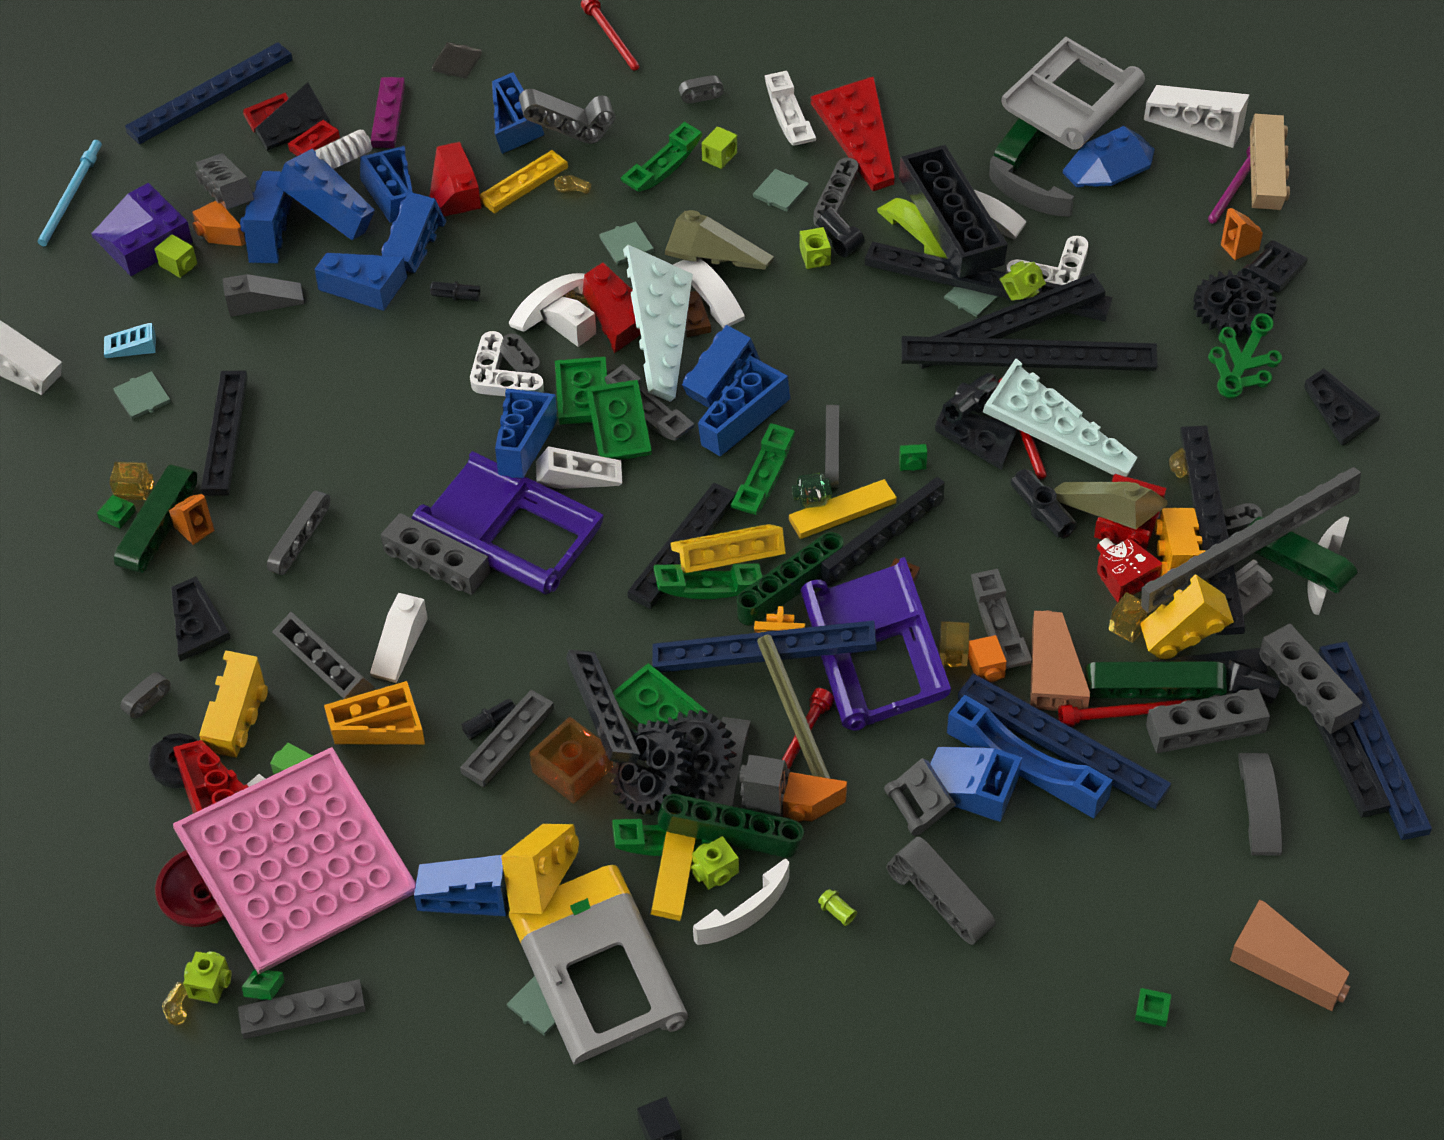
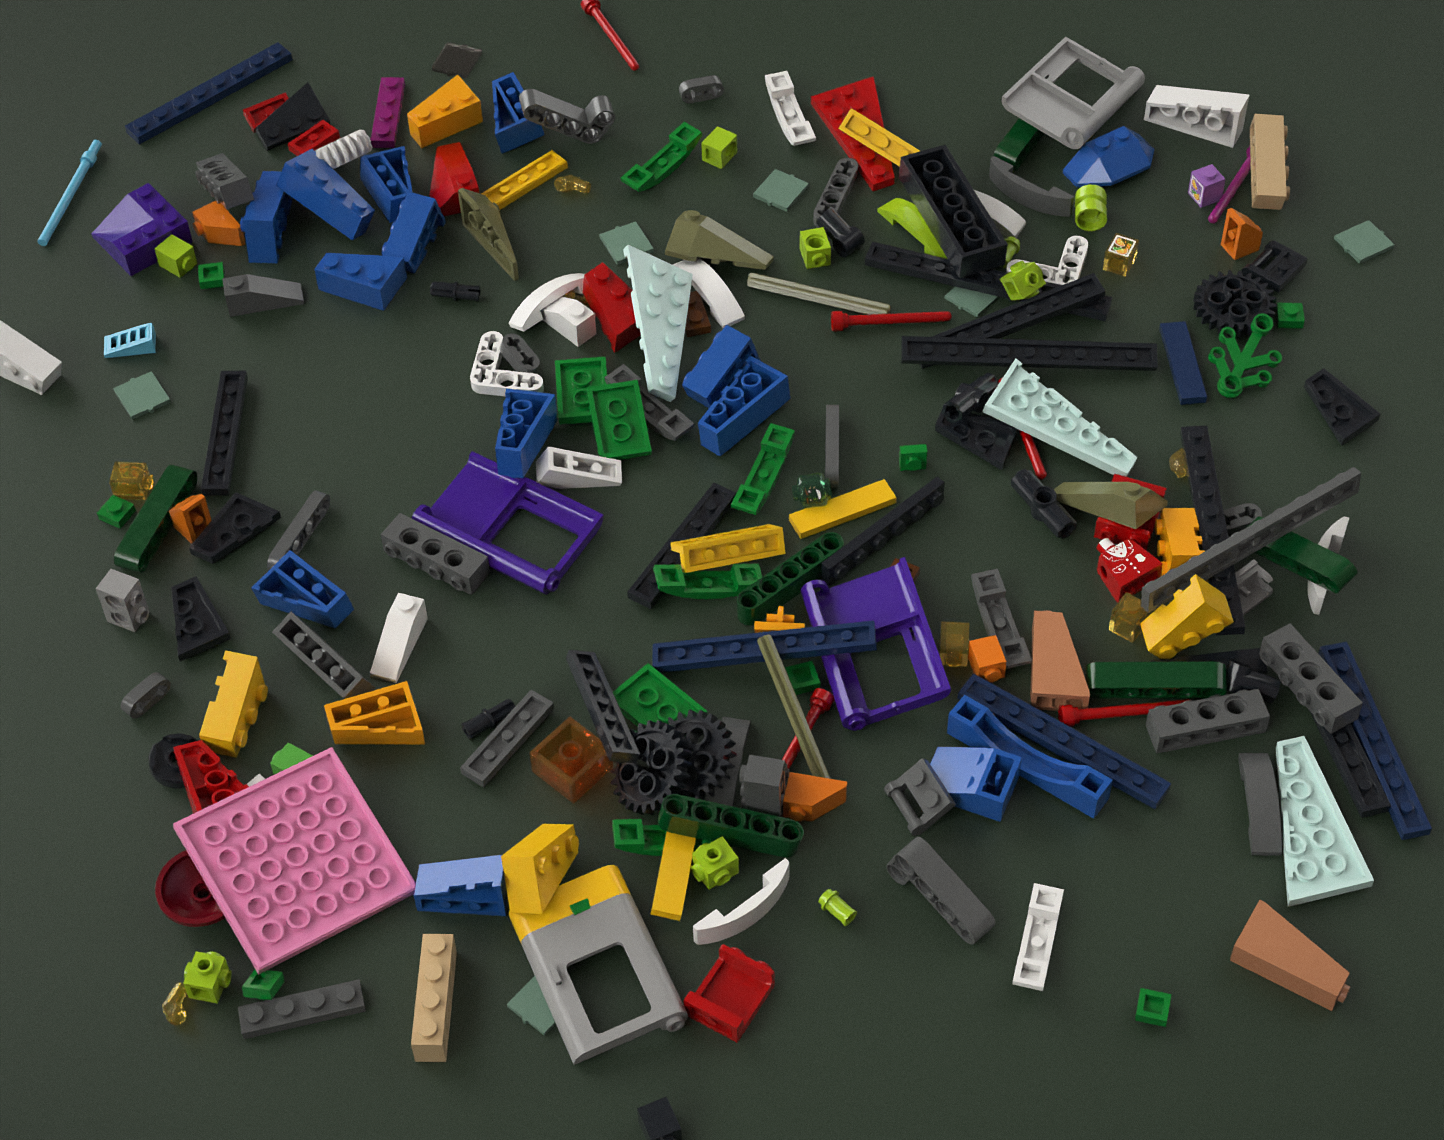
(123, 600): none -> light grey brick
(211, 275): none -> green plate
(233, 526): none -> black wing
(302, 590): none -> blue wedge
(434, 998): none -> tan brick
(445, 113): none -> light orange wedge
(486, 226): none -> olive wedge
(731, 993): none -> red panel
(803, 677): none -> green plate
(817, 295): none -> olive axle
(841, 320): none -> red piece
(876, 137): none -> yellow fence
(1012, 248): none -> lime pin
(1038, 937): none -> white slope
(1090, 207): none -> lime wheel
(1120, 254): none -> clear yellow brick
(1183, 363): none -> dark blue tile
(1206, 185): none -> medium lavender brick
(1290, 315): none -> green plate
(1317, 842): none -> light aqua wing
(1364, 241): none -> sand green piece

